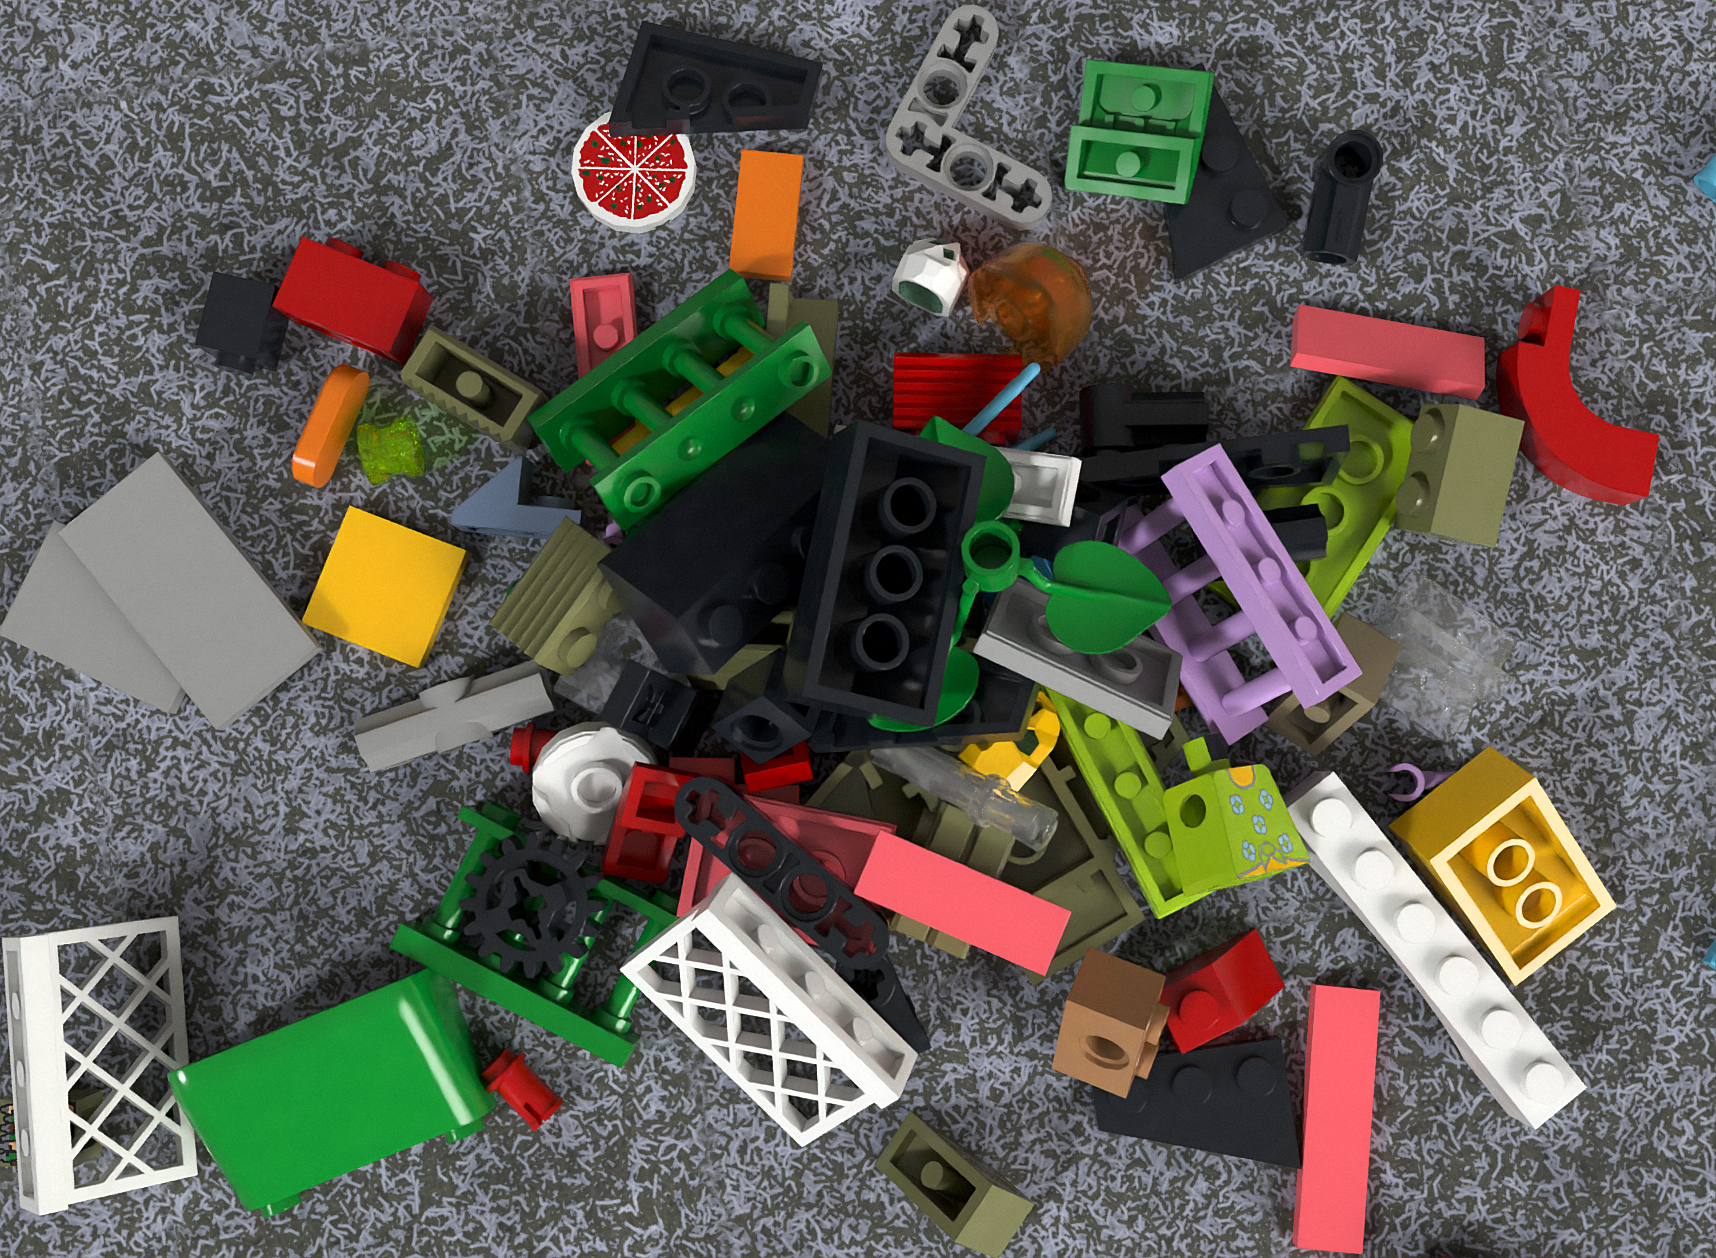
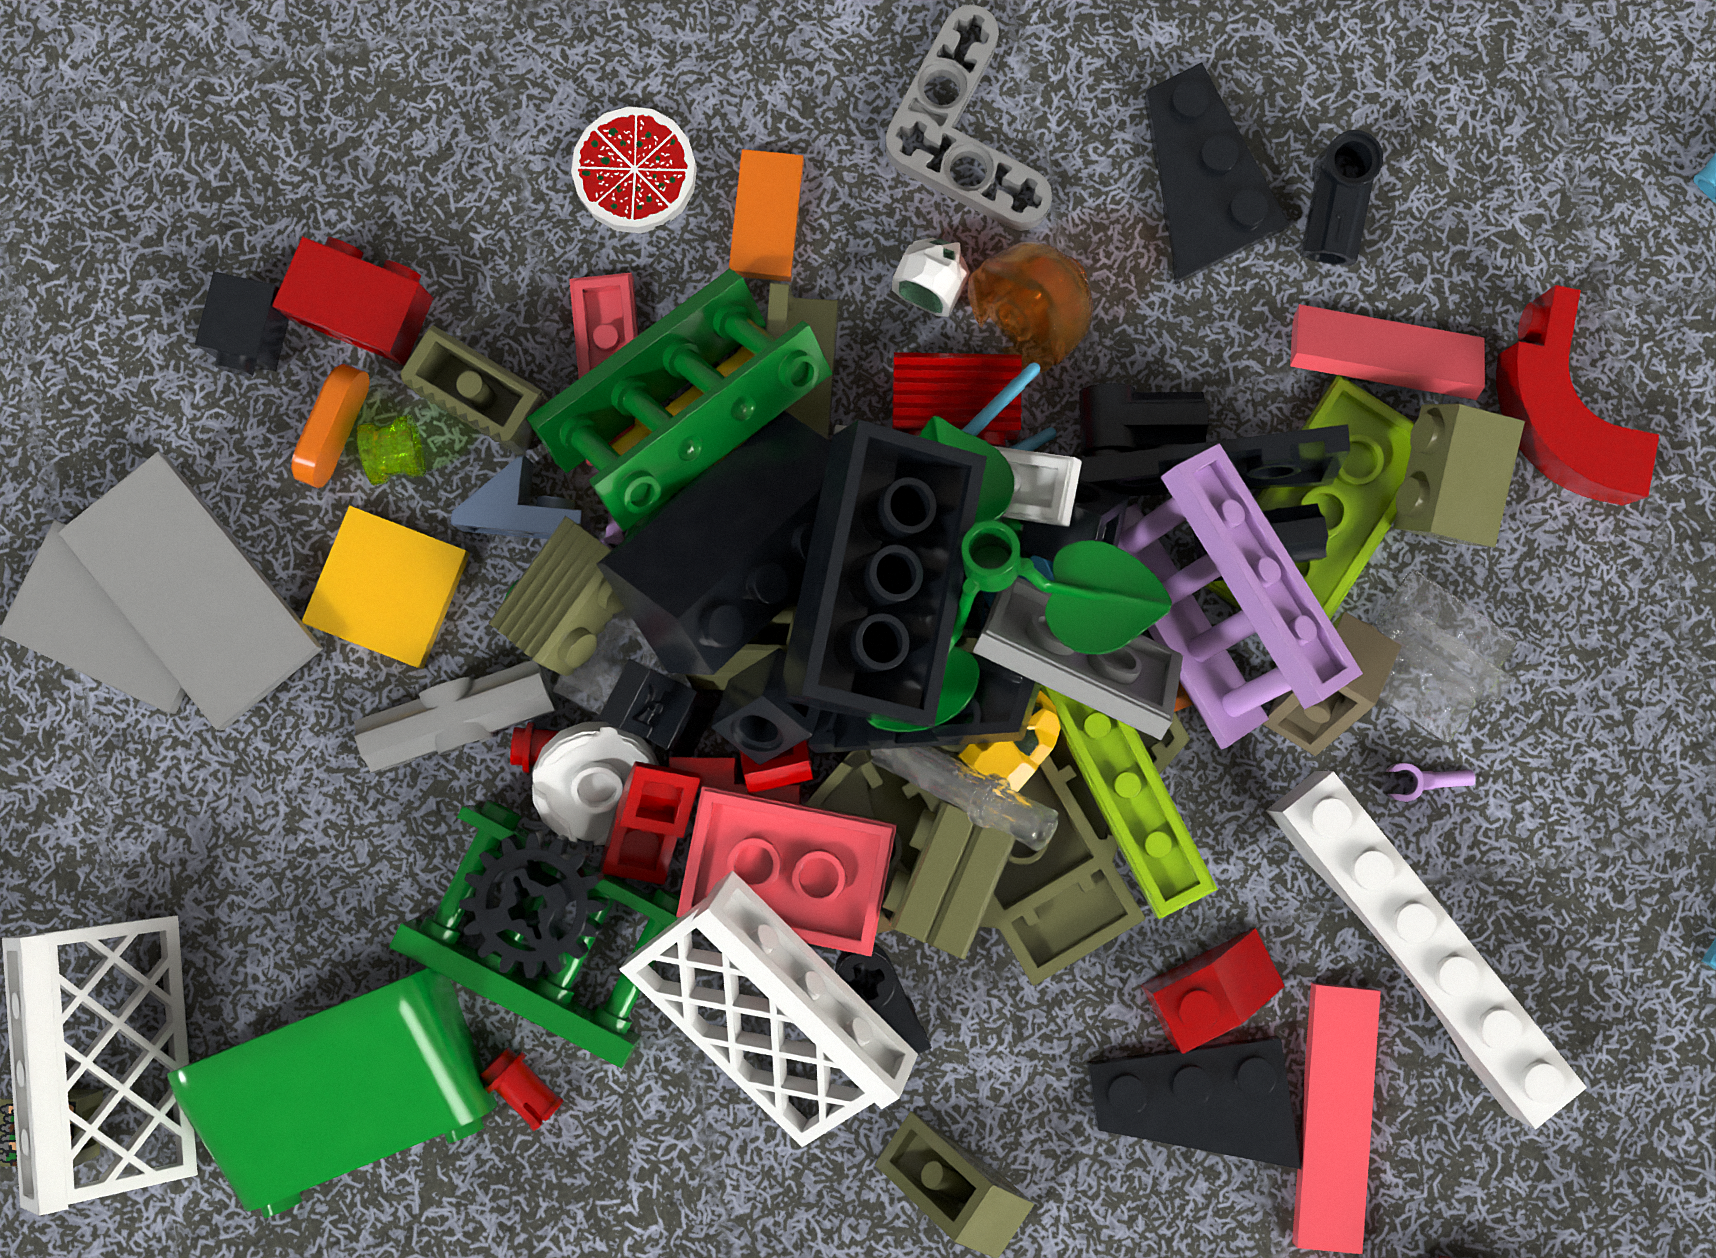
(710, 86): black wing -> none
(775, 879): black beam -> none
(962, 902): coral tile -> none
(1111, 1023): medium nougat brick -> none
(1138, 131): green slope -> none
(1228, 822): lime torso -> none
(1504, 863): yellow slope -> none

